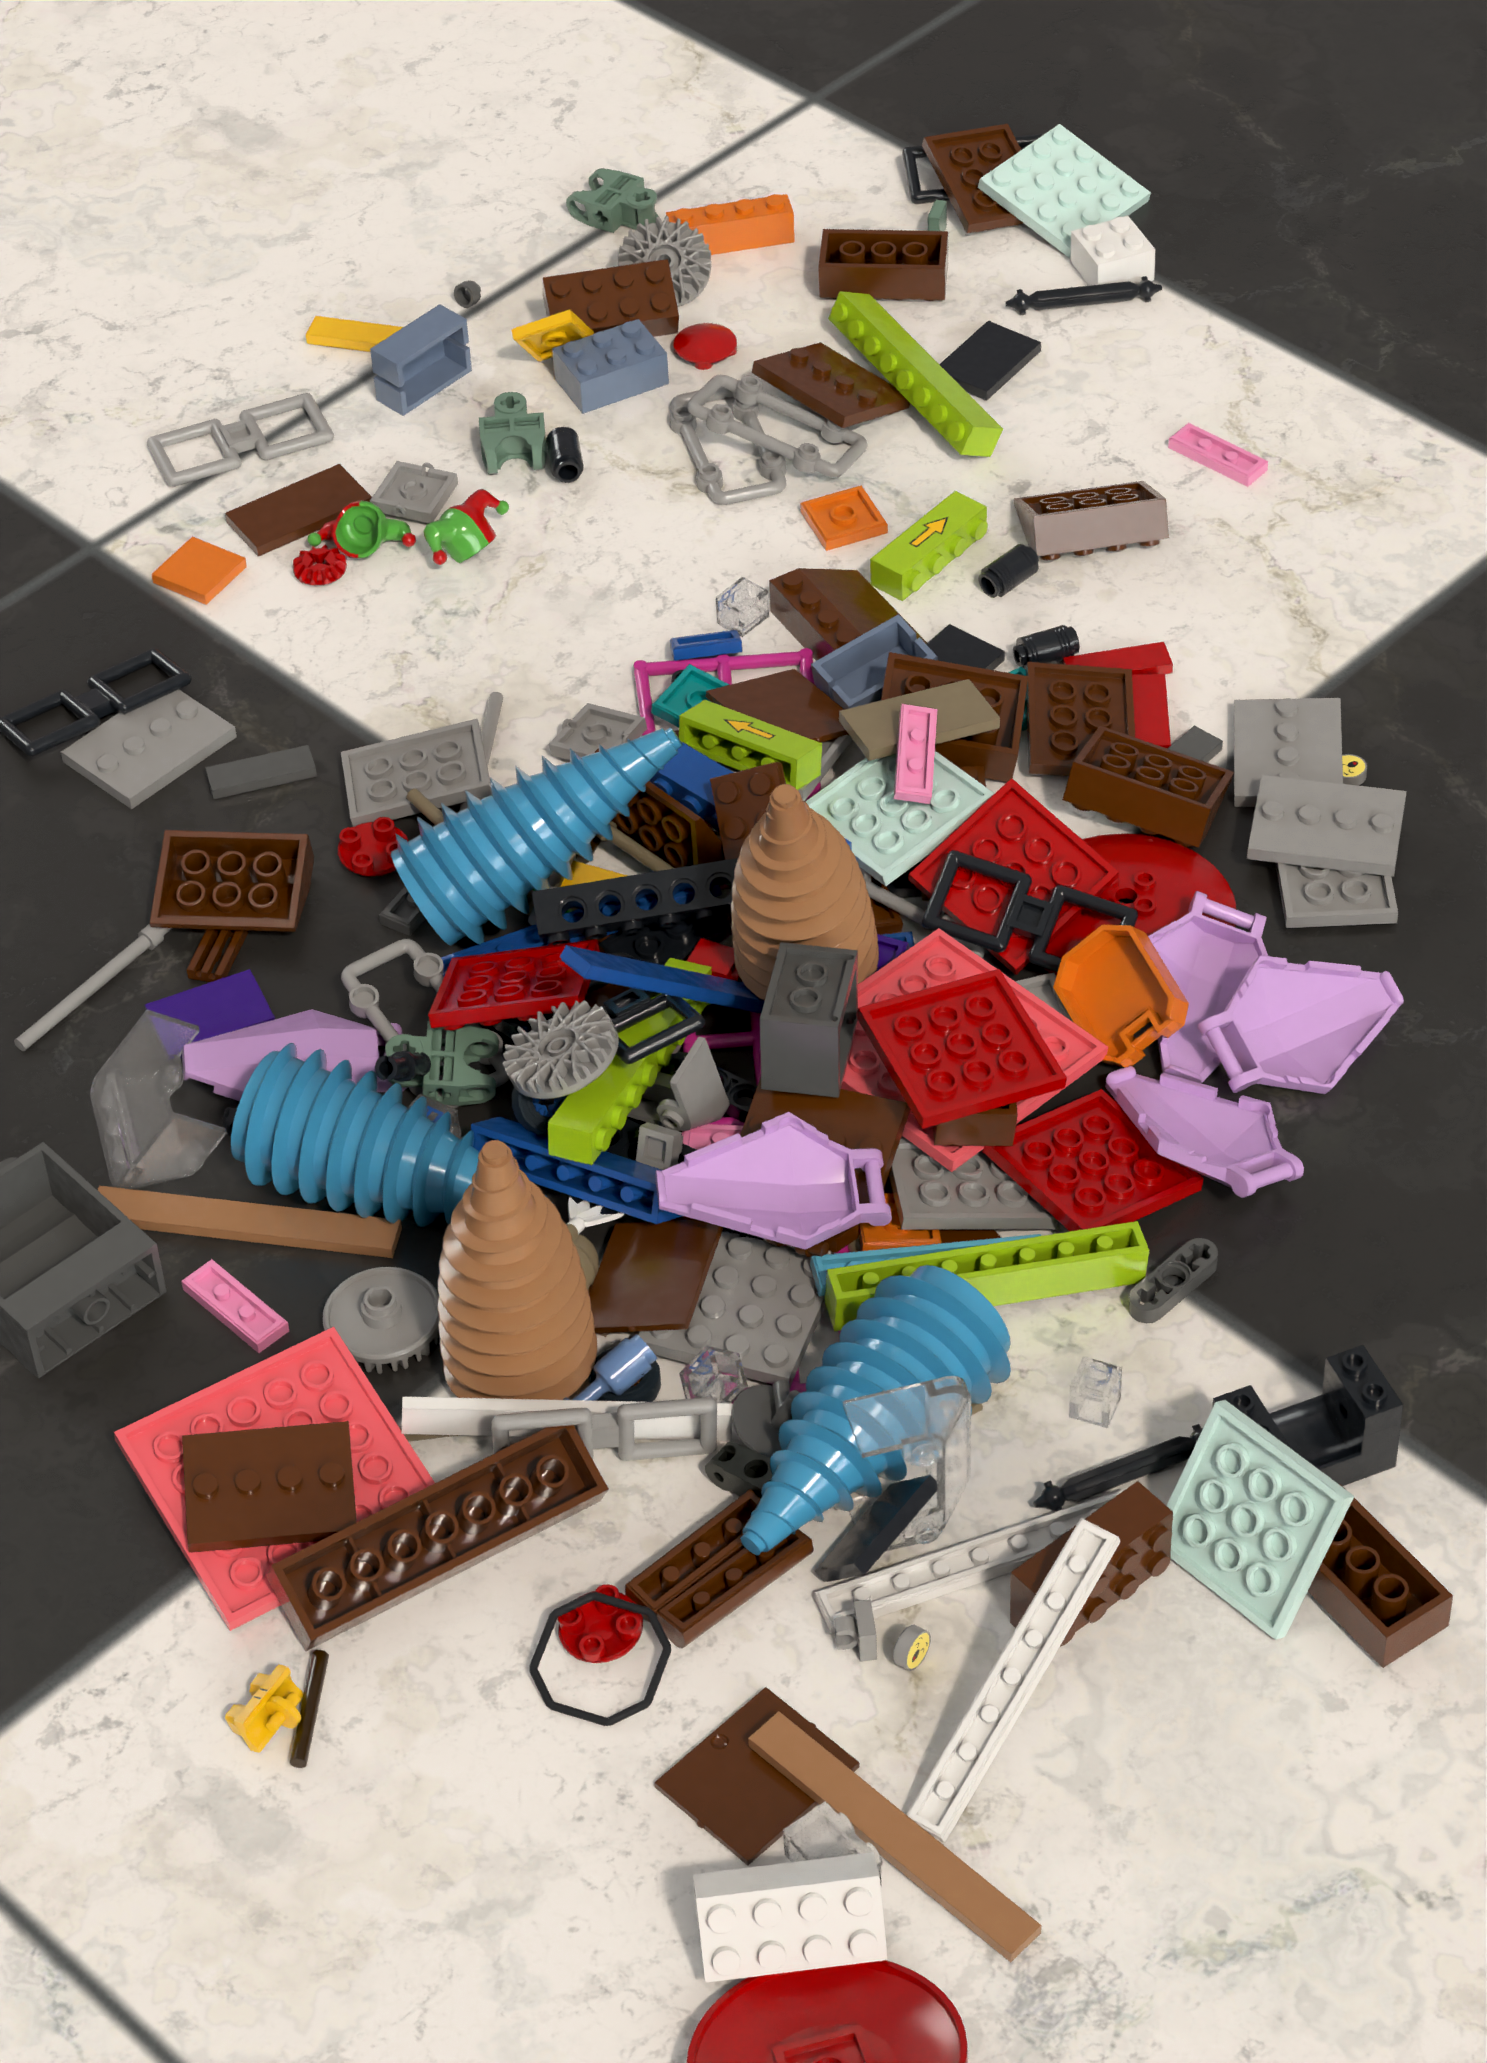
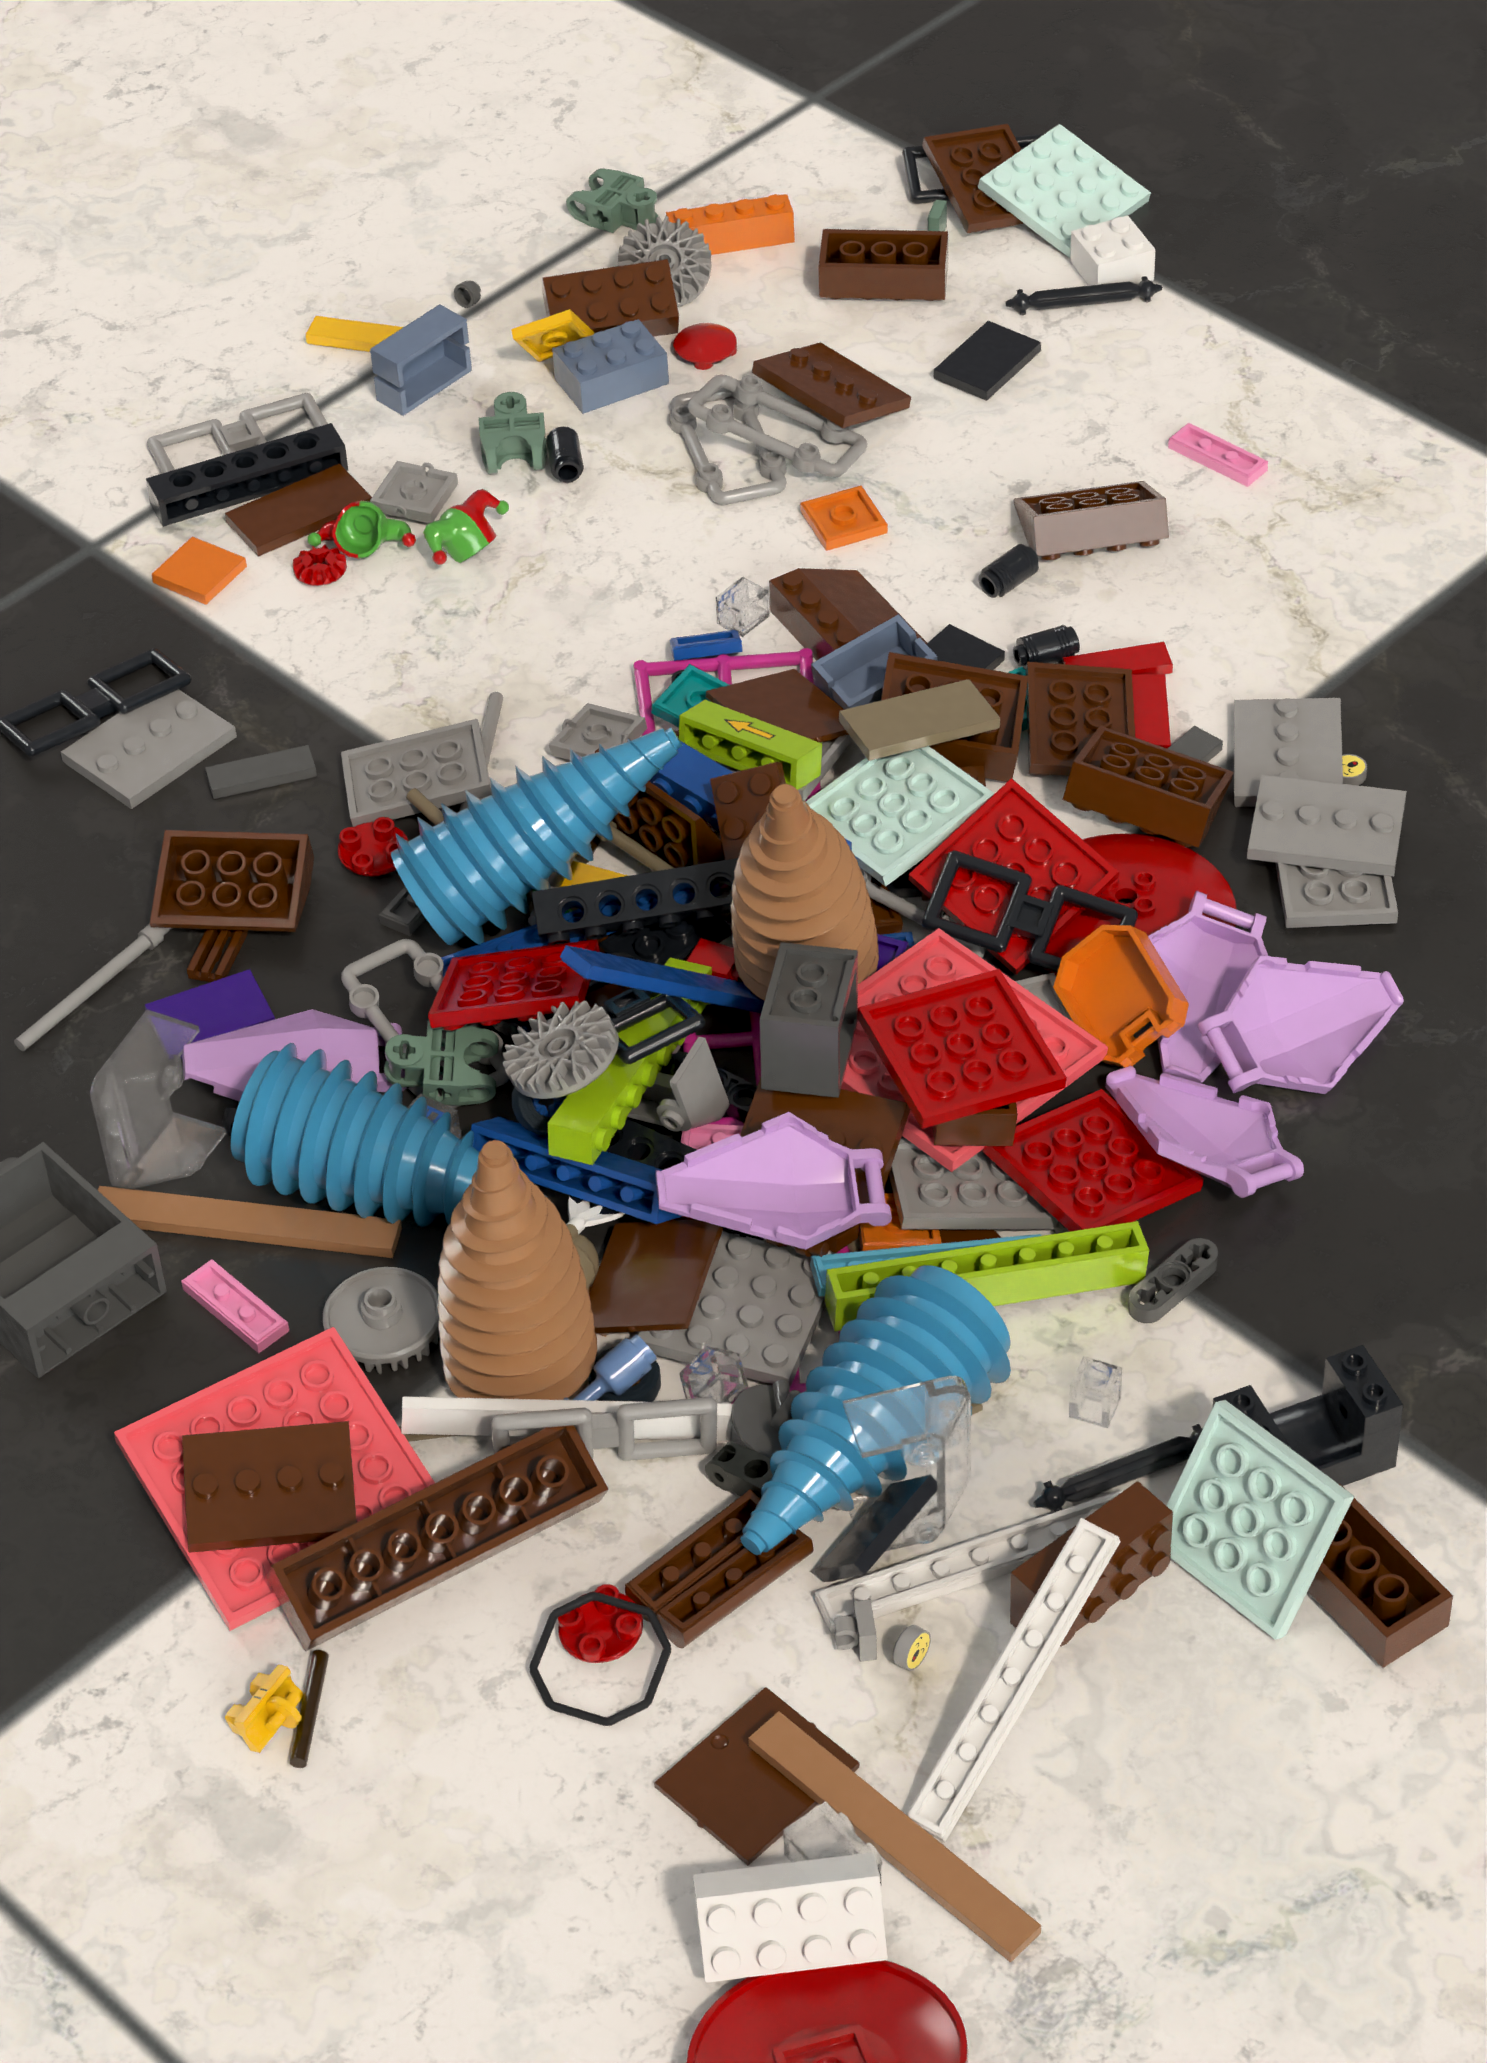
(244, 474): none -> black brick
(402, 1066): black pin -> none
(658, 1146): light grey tile -> none
(915, 374): lime brick -> none
(915, 754): bright pink tile -> none
(928, 545): lime brick -> none

